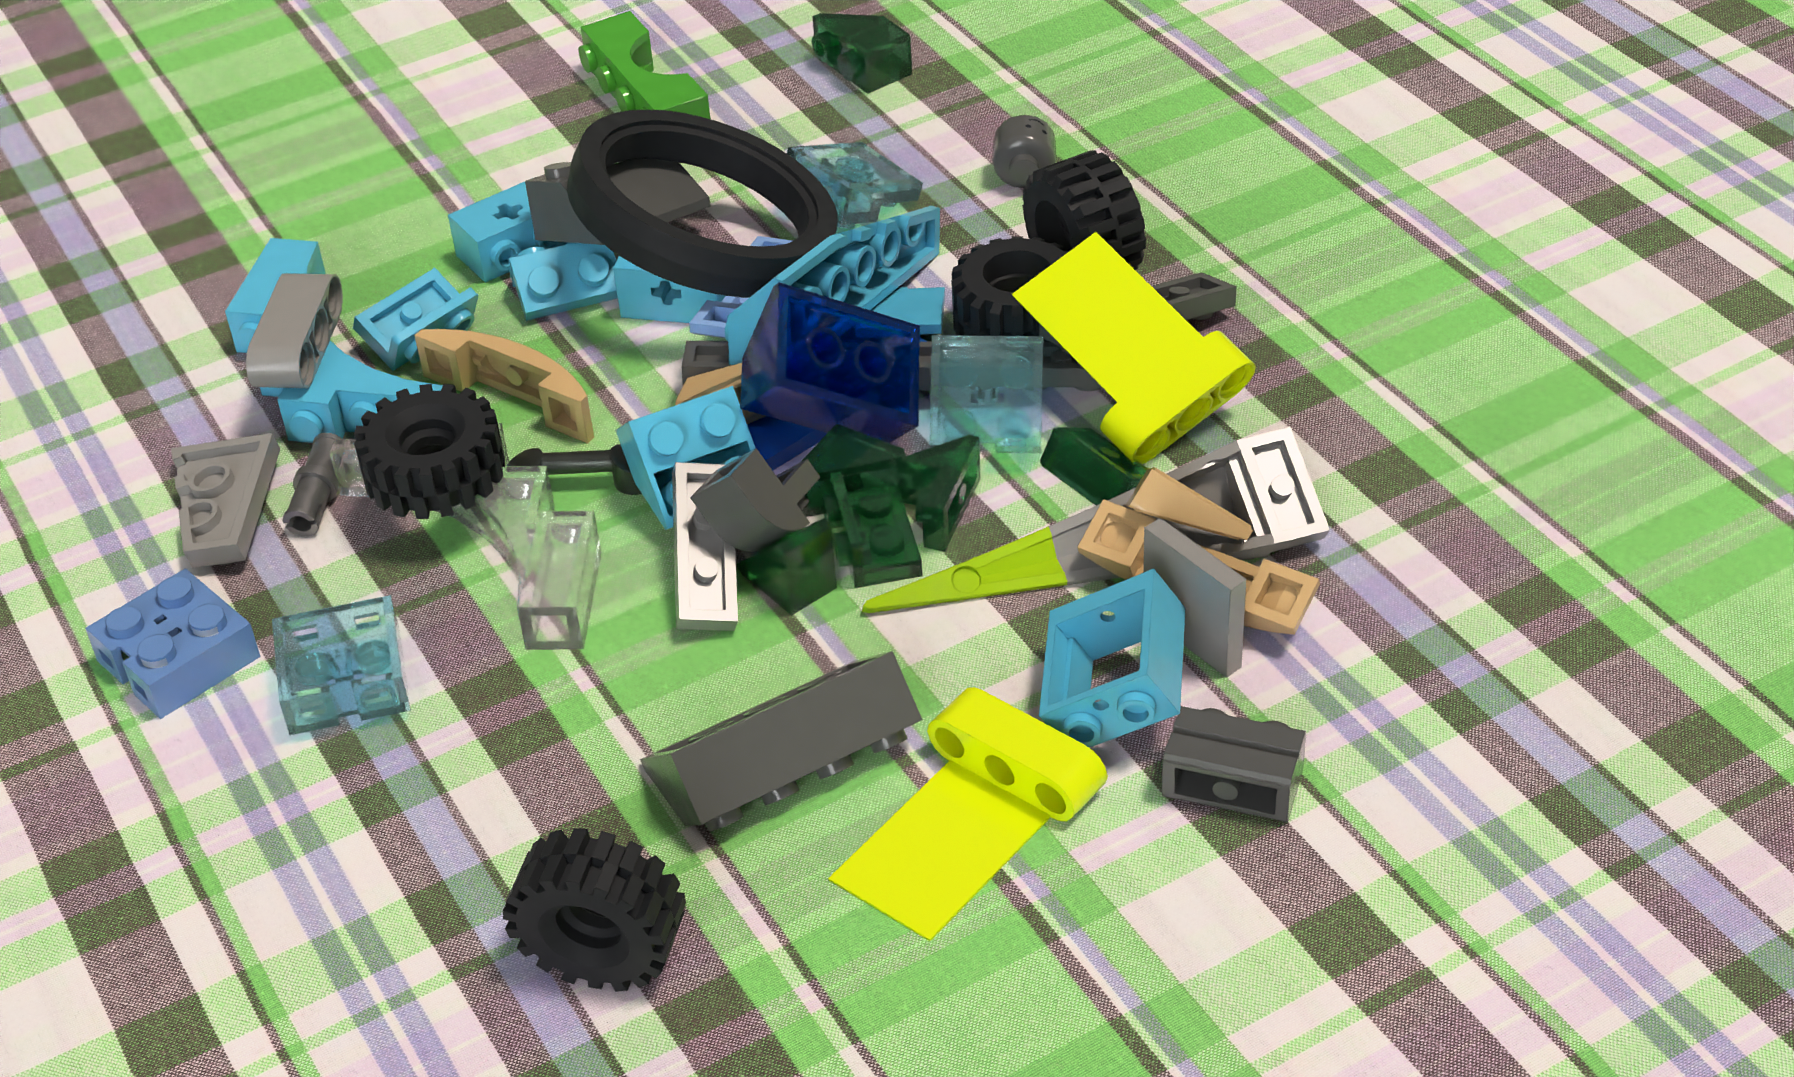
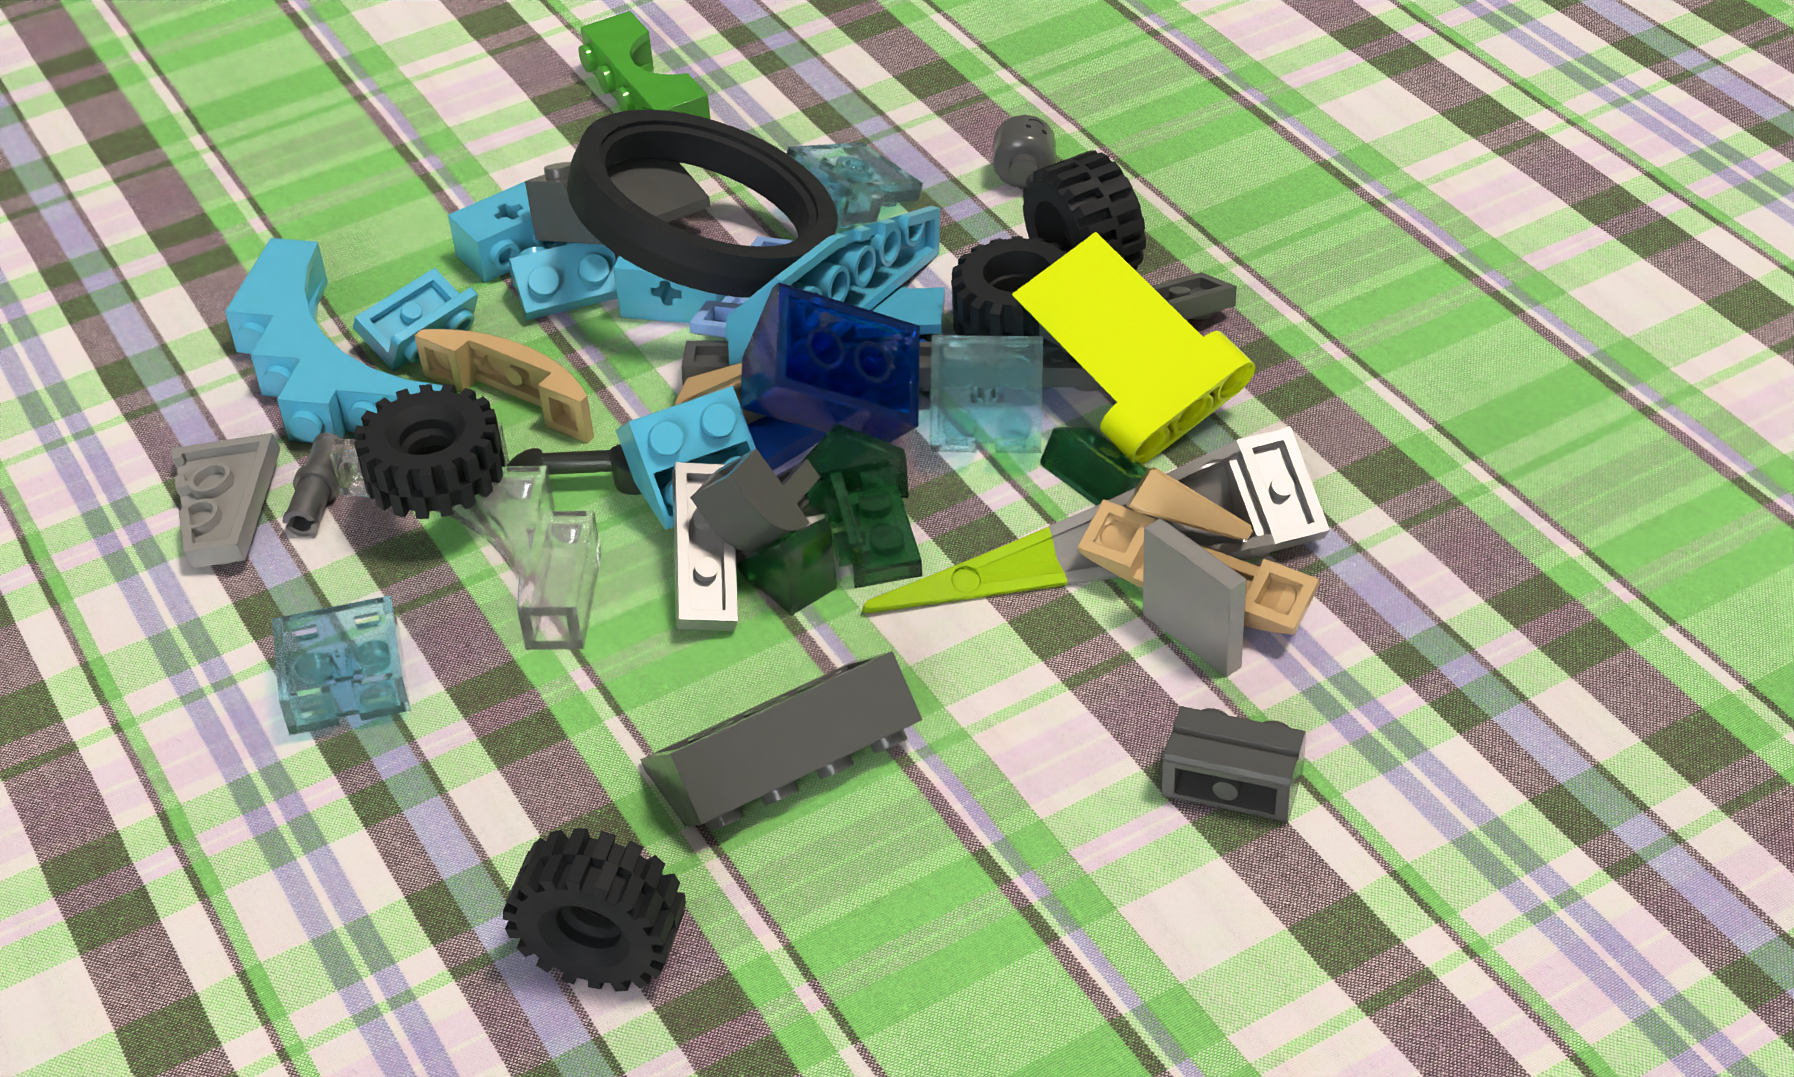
(169, 665): medium blue piece -> none
(294, 330): light grey beam -> none
(863, 48): clear green slope -> none
(940, 486): clear green slope -> none
(974, 814): neon yellow piece -> none
(1081, 633): medium azure window -> none

